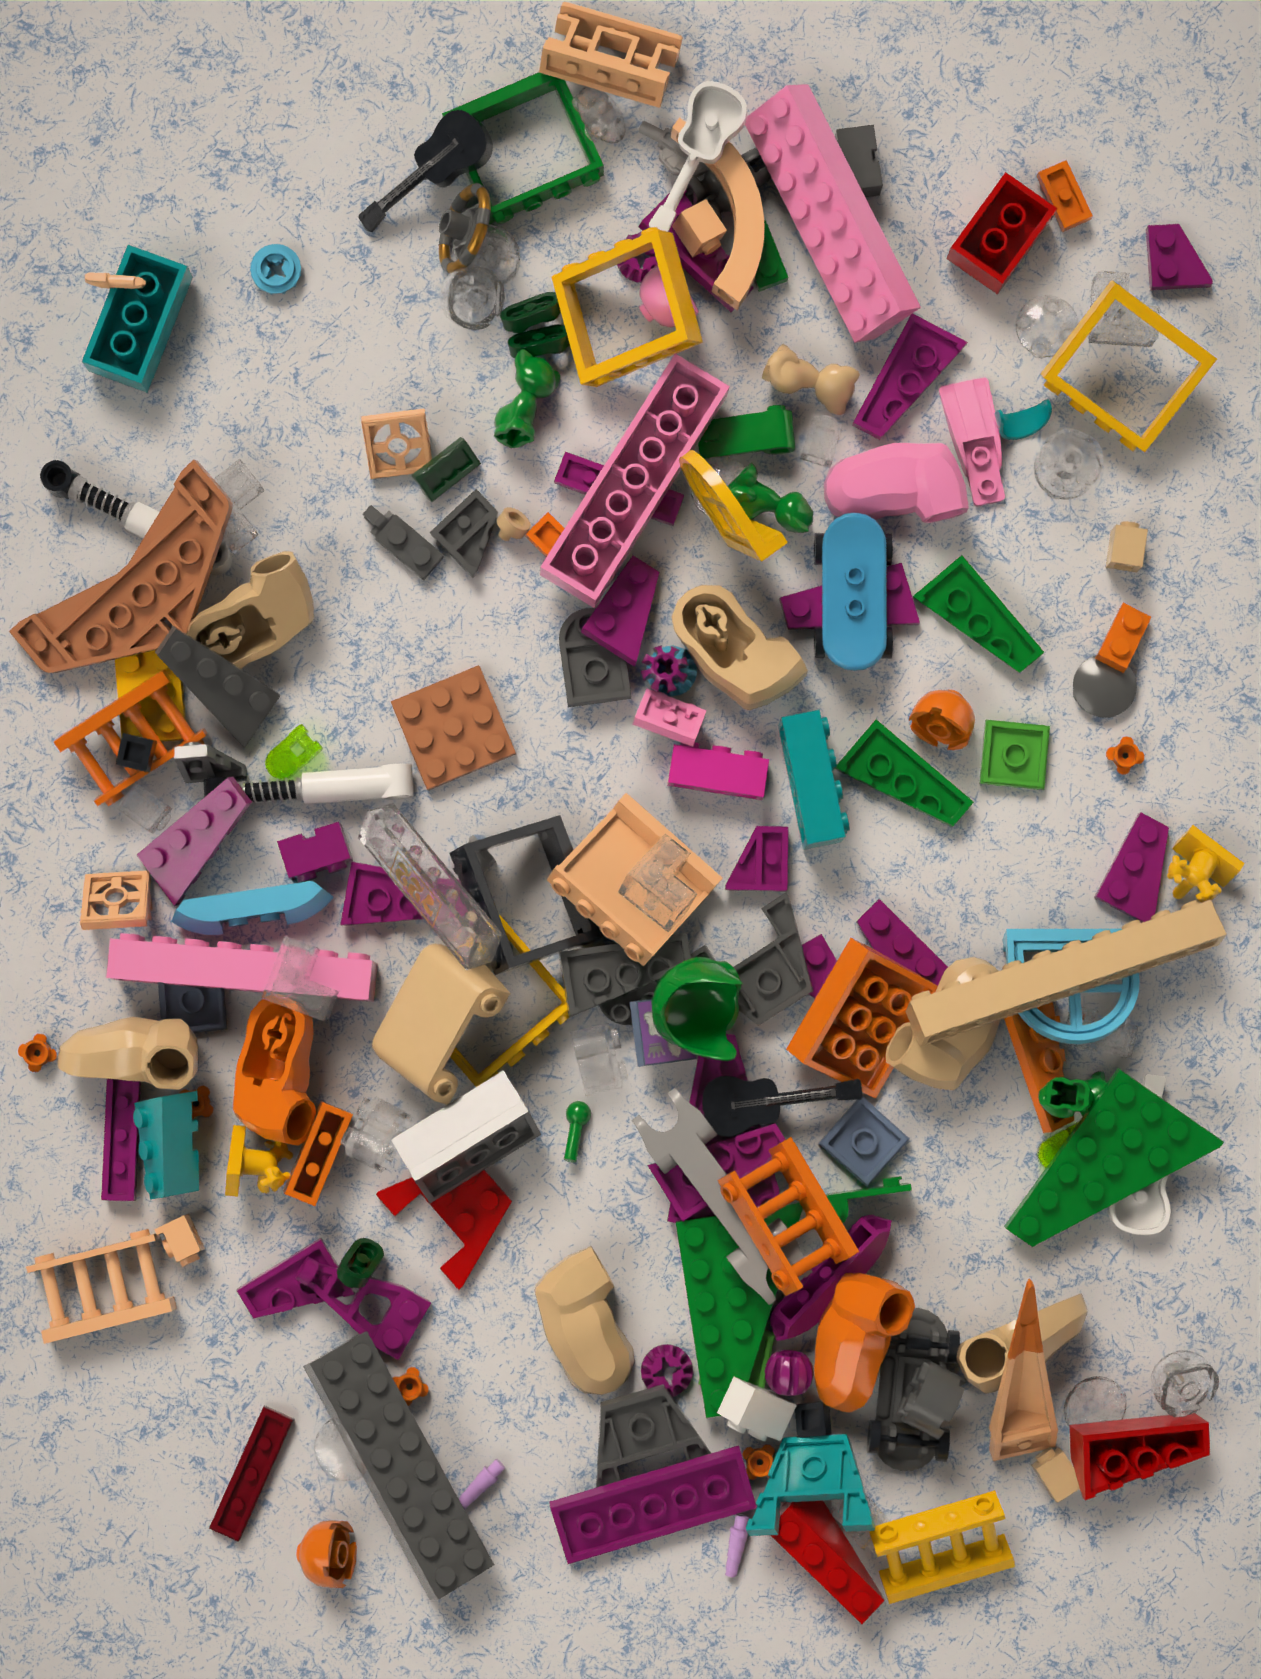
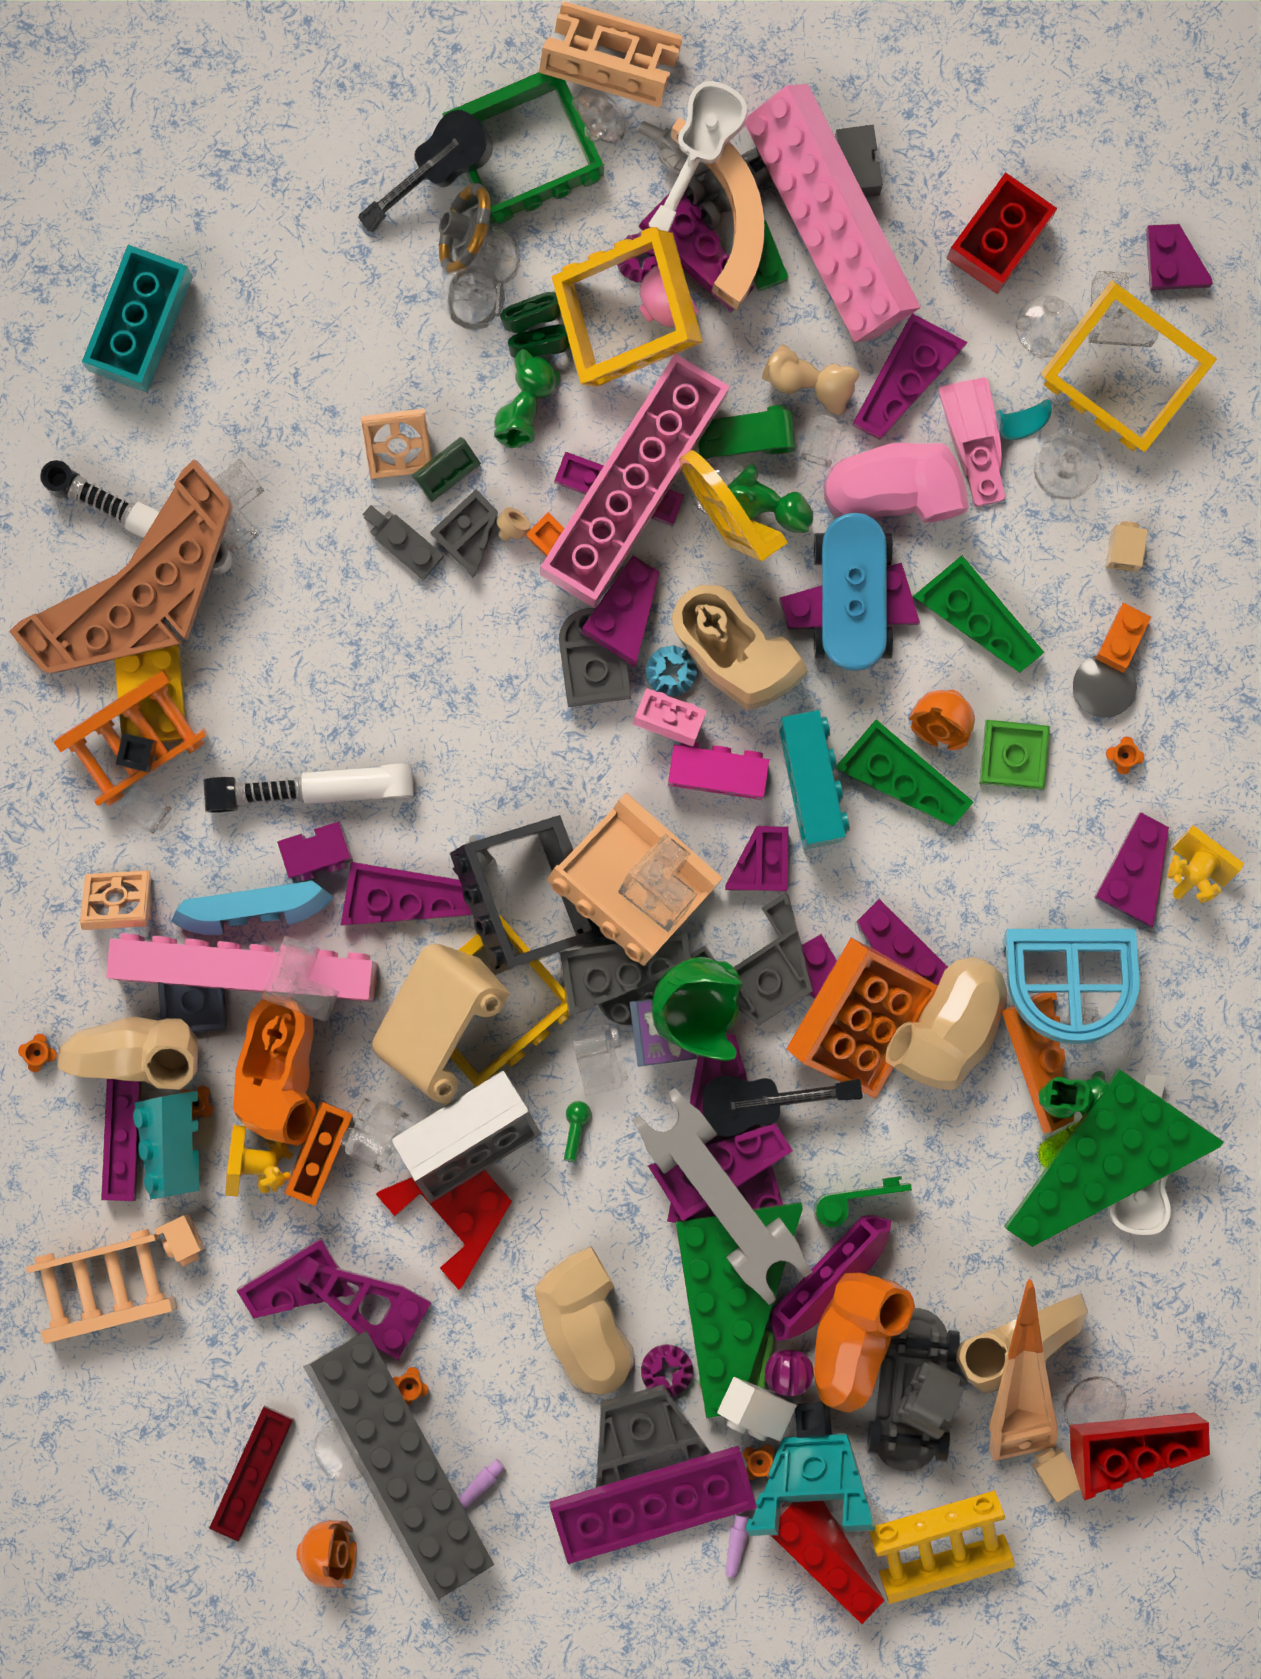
(106, 280): light nougat piece -> none
(189, 843): magenta wing -> none
(202, 761): dark grey wing -> none
(223, 688): dark grey wing -> none
(259, 613): tan piece -> none
(275, 255): medium azure gear -> none
(282, 761): clear neon green plate -> none
(360, 1263): dark green plate -> none
(430, 886): clear brick -> none
(453, 727): nougat plate -> none
(665, 659): magenta piece -> none
(699, 229): light nougat brick -> none
(818, 1210): orange fence -> none
(863, 1141): sand blue tile -> none
(1064, 972): tan brick -> none
(1065, 194): orange plate -> none
(1183, 1382): clear cylinder -> none

